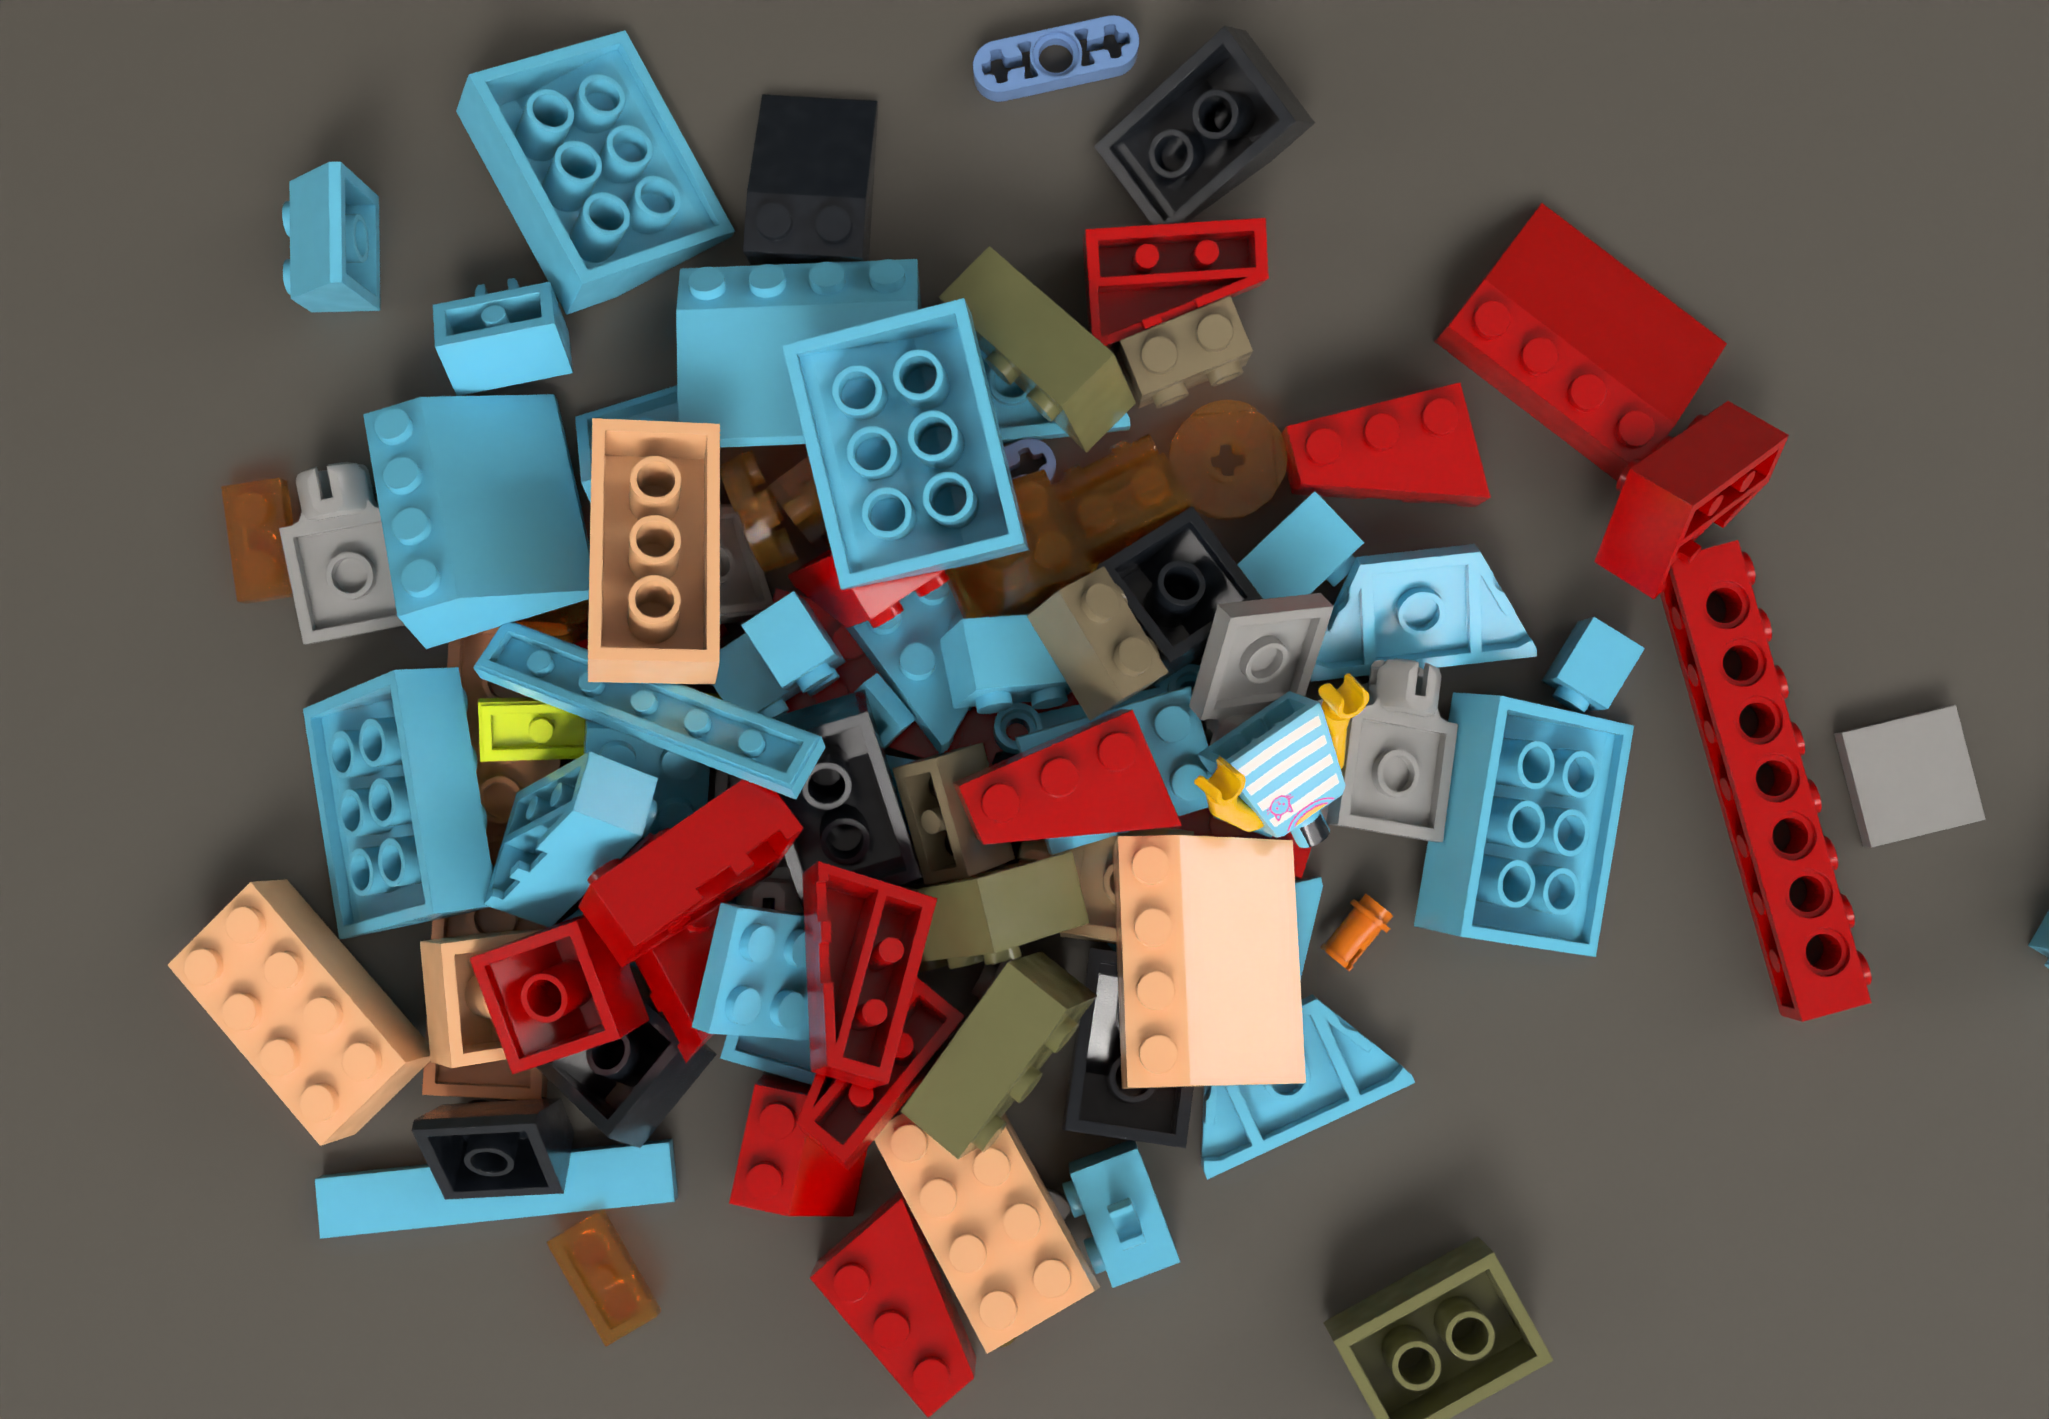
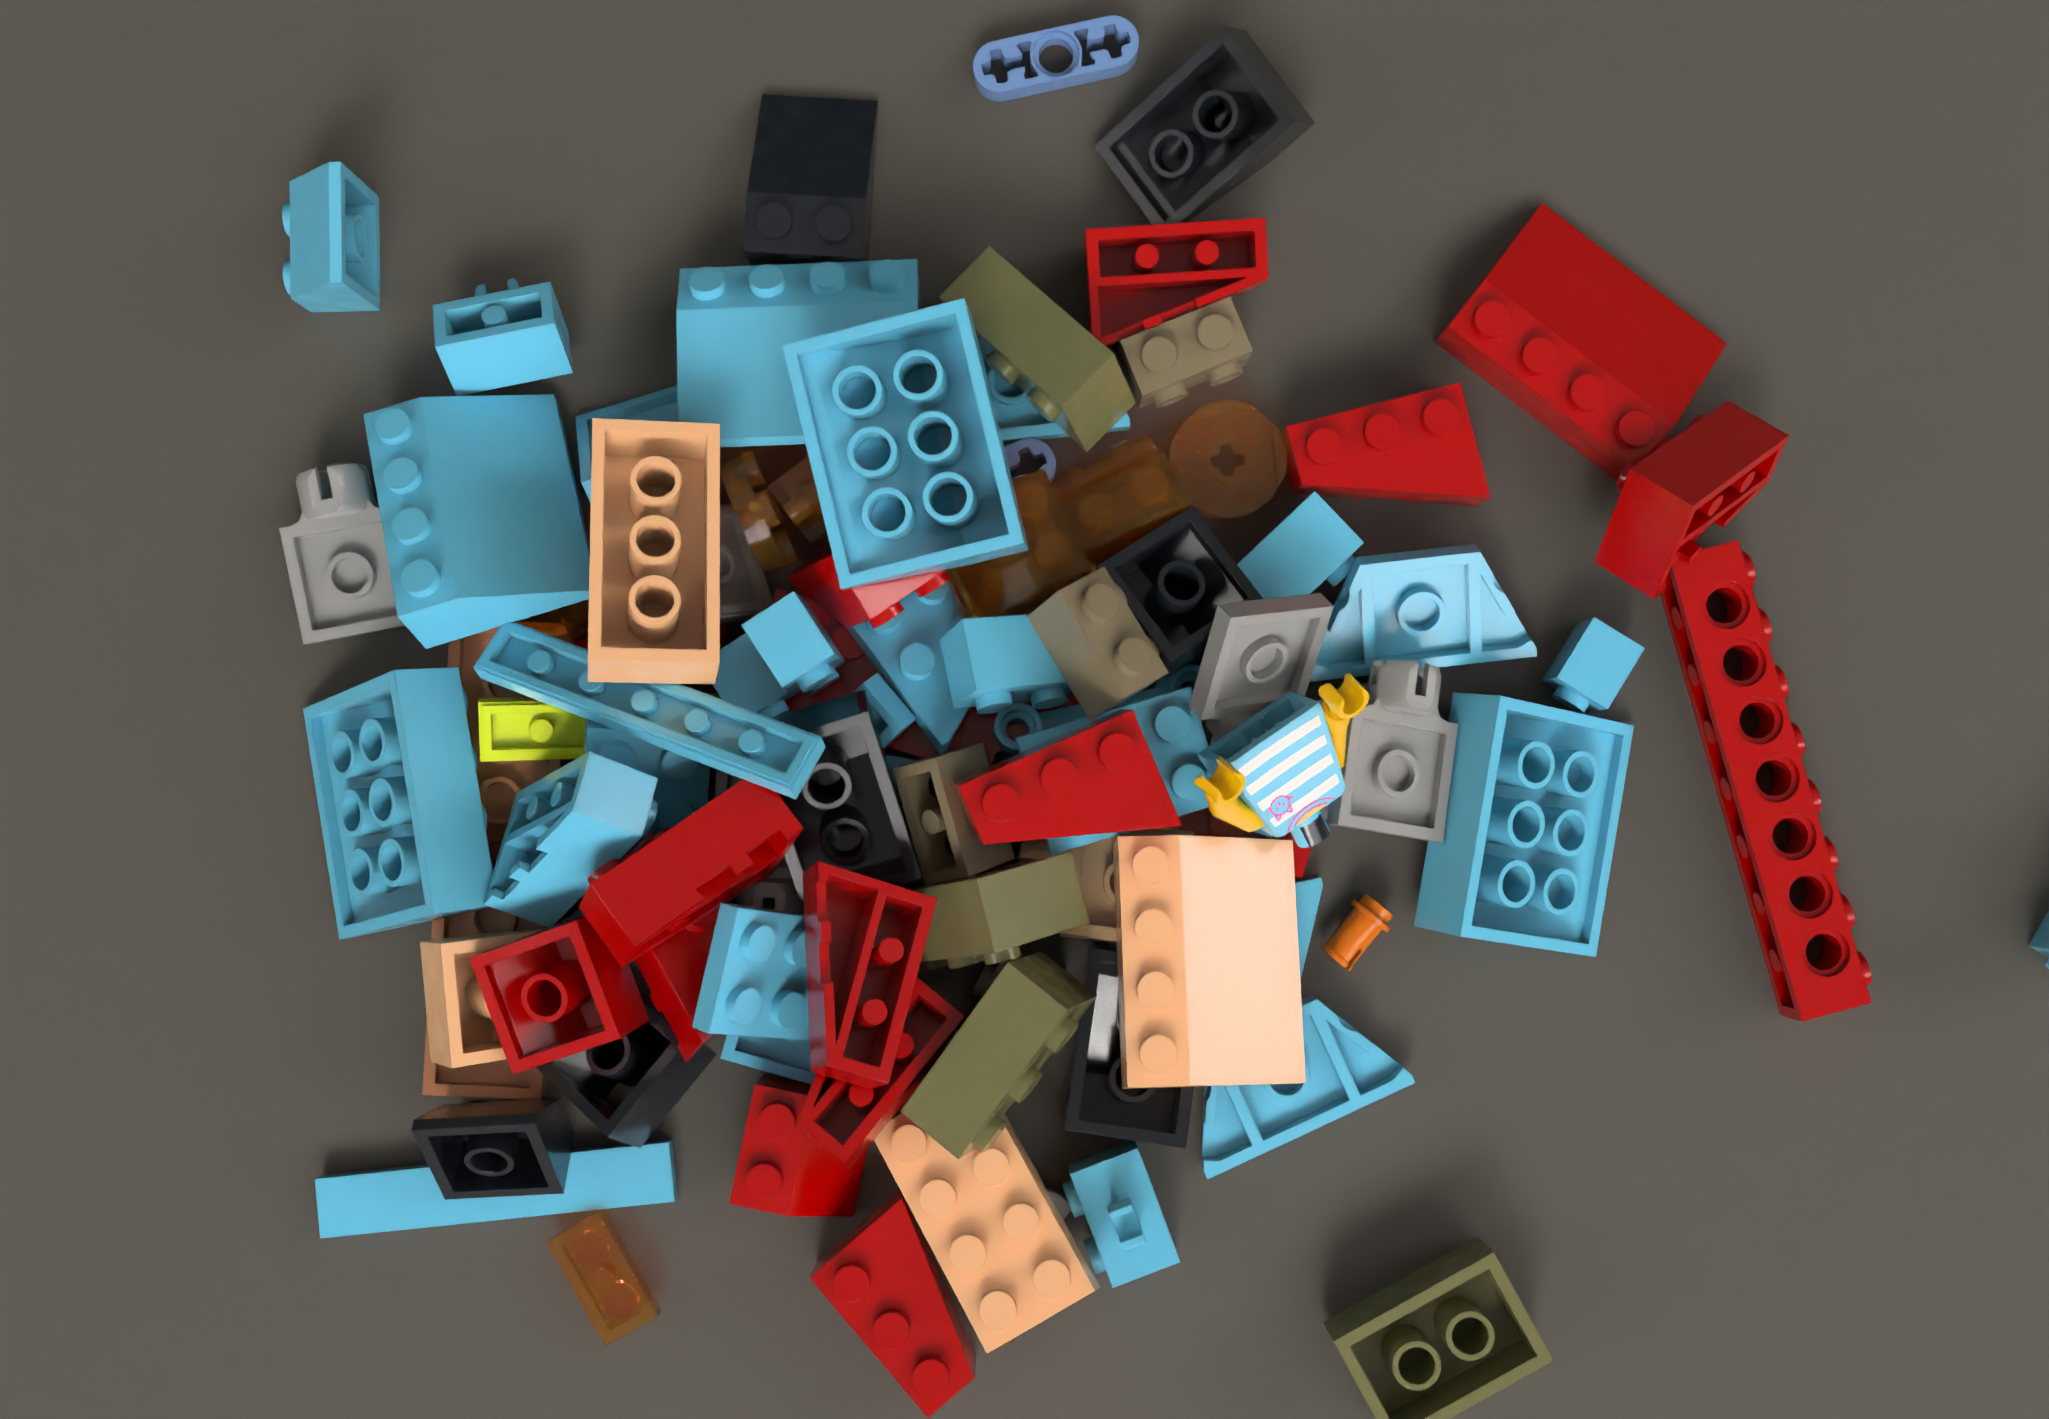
(253, 522): clear orange plate -> none
(301, 1009): light nougat brick -> none
(592, 168): medium azure slope -> none
(1909, 776): light grey tile -> none

